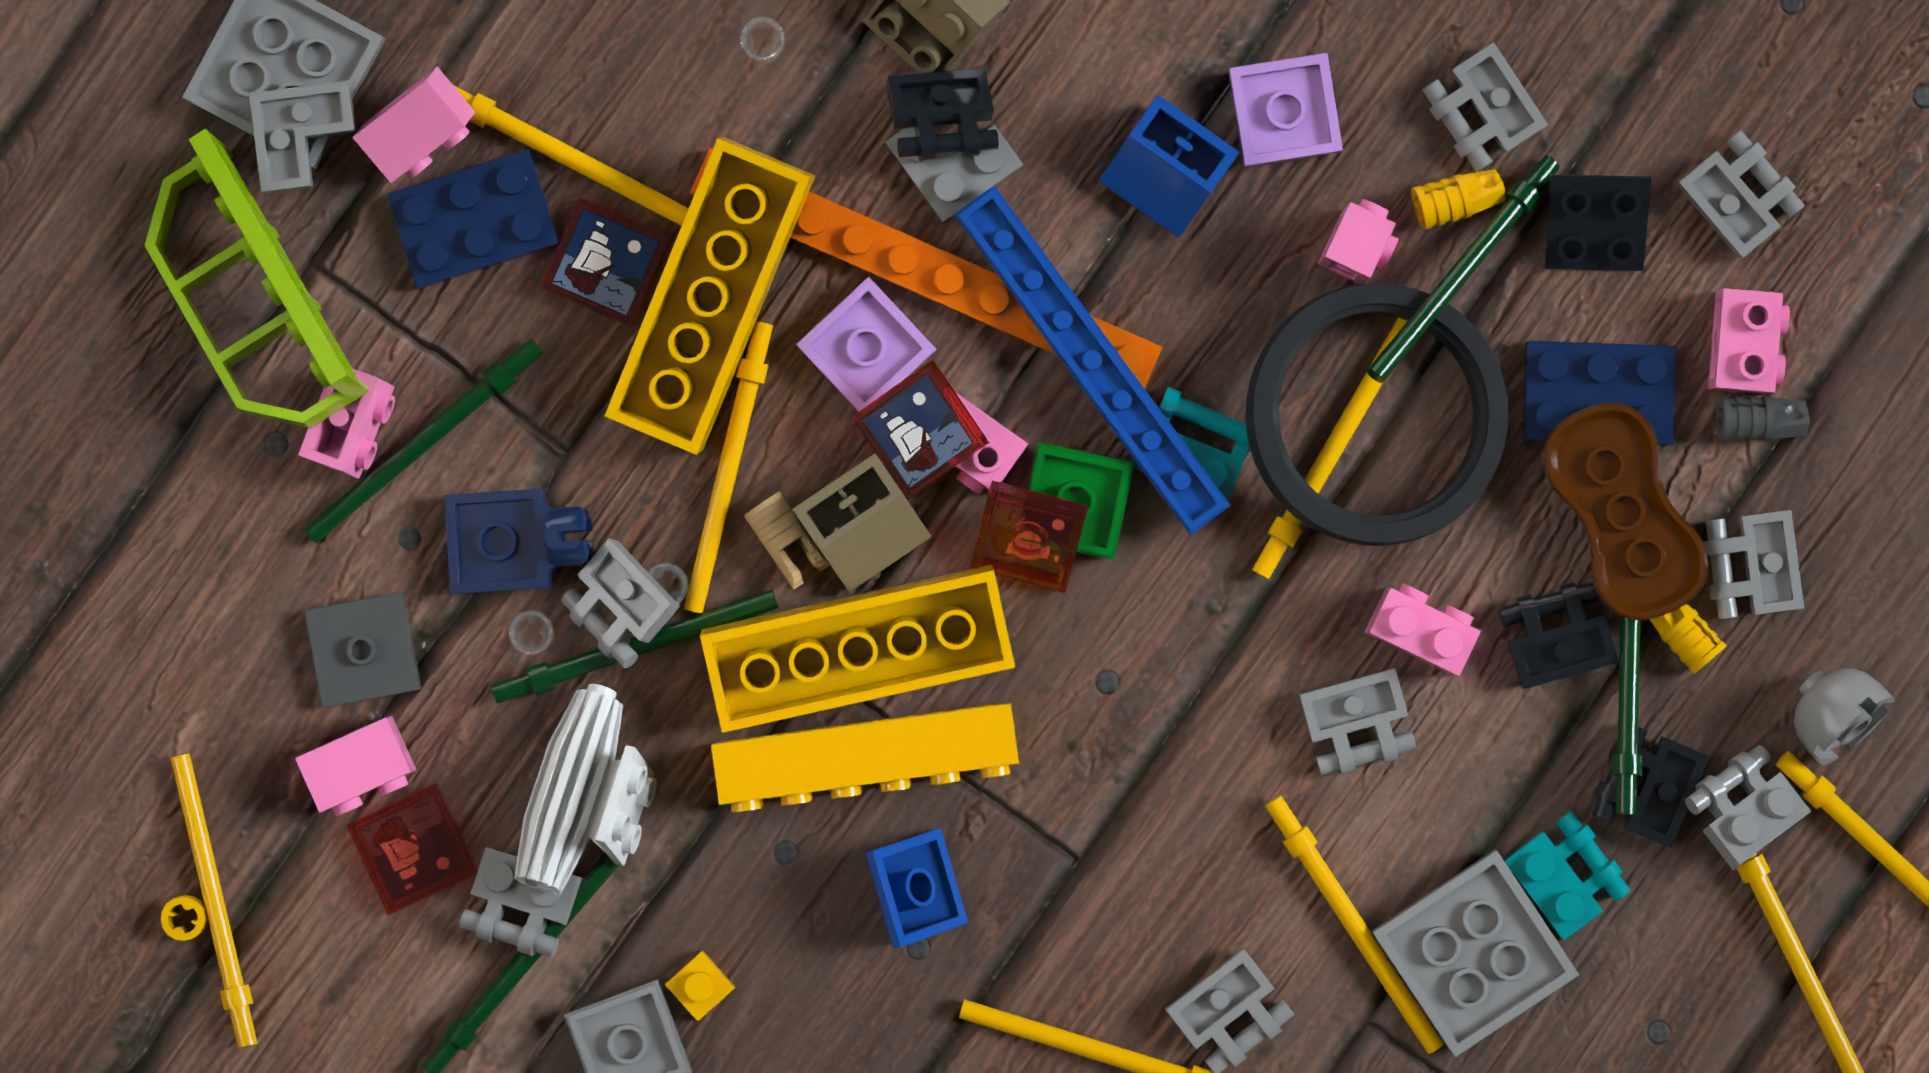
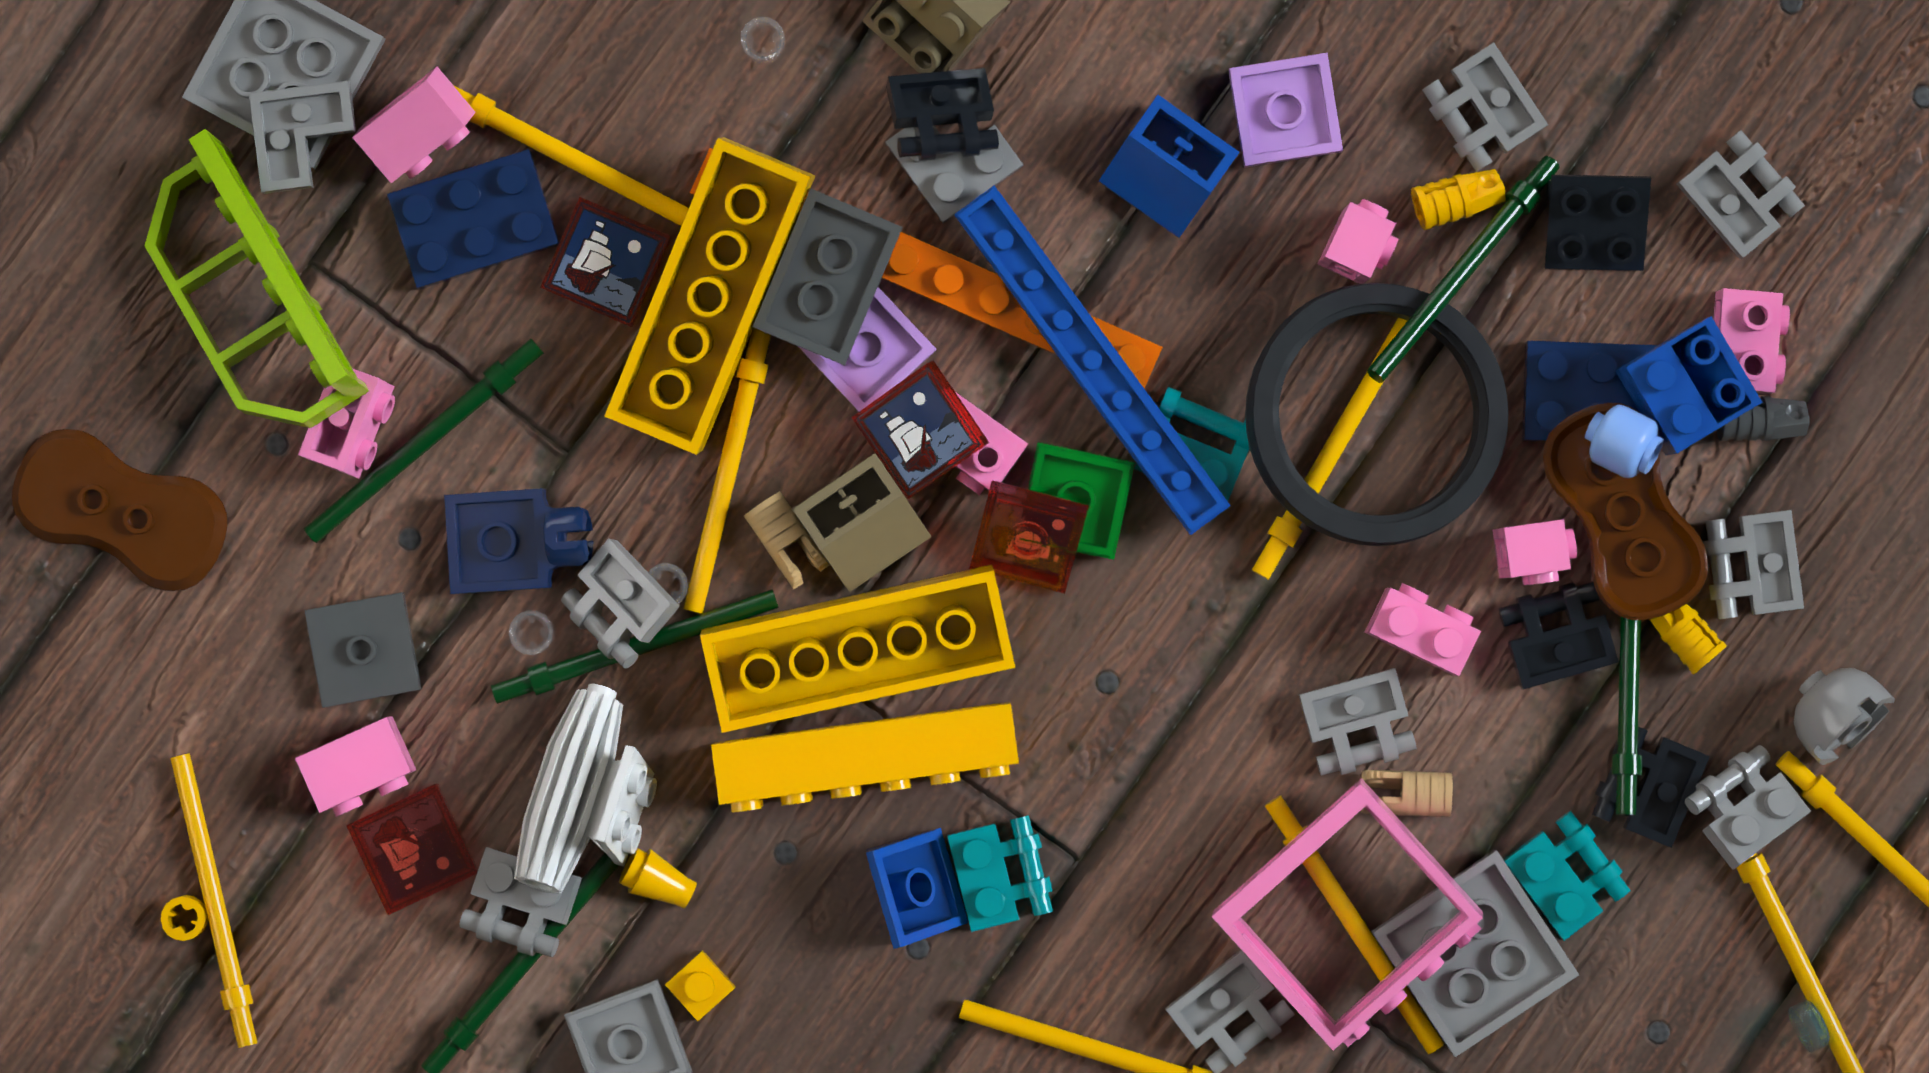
(153, 524): none -> reddish brown plate
(655, 878): none -> yellow cone
(827, 276): none -> dark grey plate
(984, 875): none -> teal plate
(1389, 991): none -> bright pink window
(1419, 792): none -> tan hinge
(1534, 551): none -> bright pink brick
(1624, 441): none -> light blue head
(1689, 385): none -> blue slope
(1809, 1025): none -> clear light blue tile

